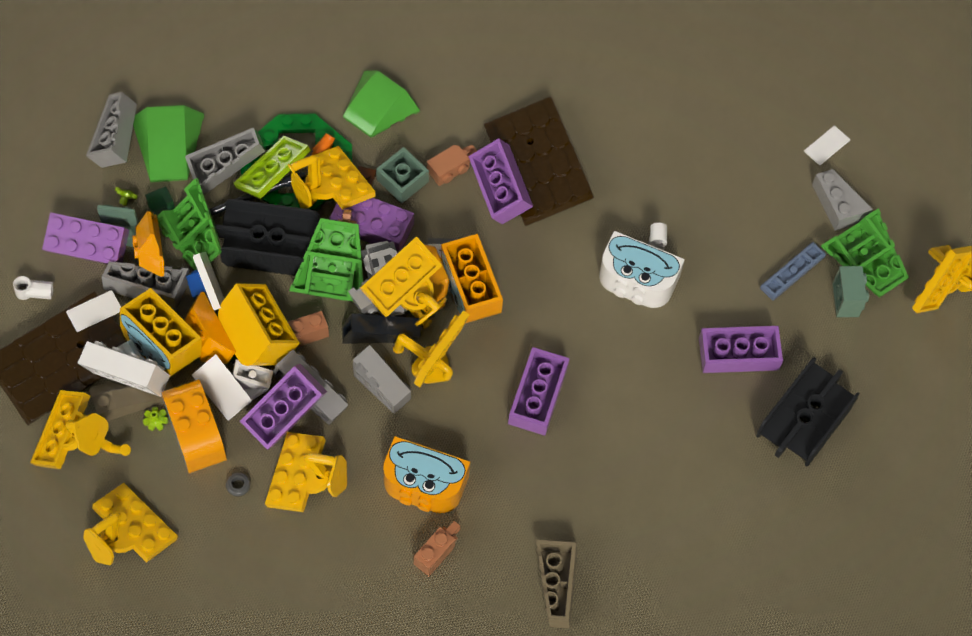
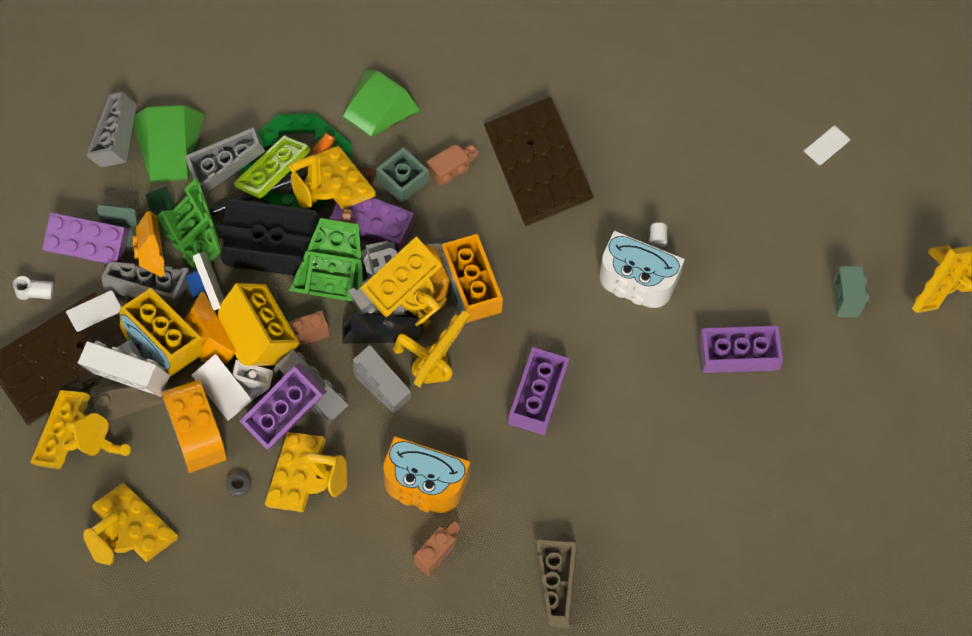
(125, 195): lime plant -> none
(155, 419): lime plant -> none
(500, 181): medium lavender brick -> none
(792, 271): sand blue plate -> none
(810, 387): black piece -> none
(839, 200): light grey wedge -> none
(871, 247): bright green wedge -> none

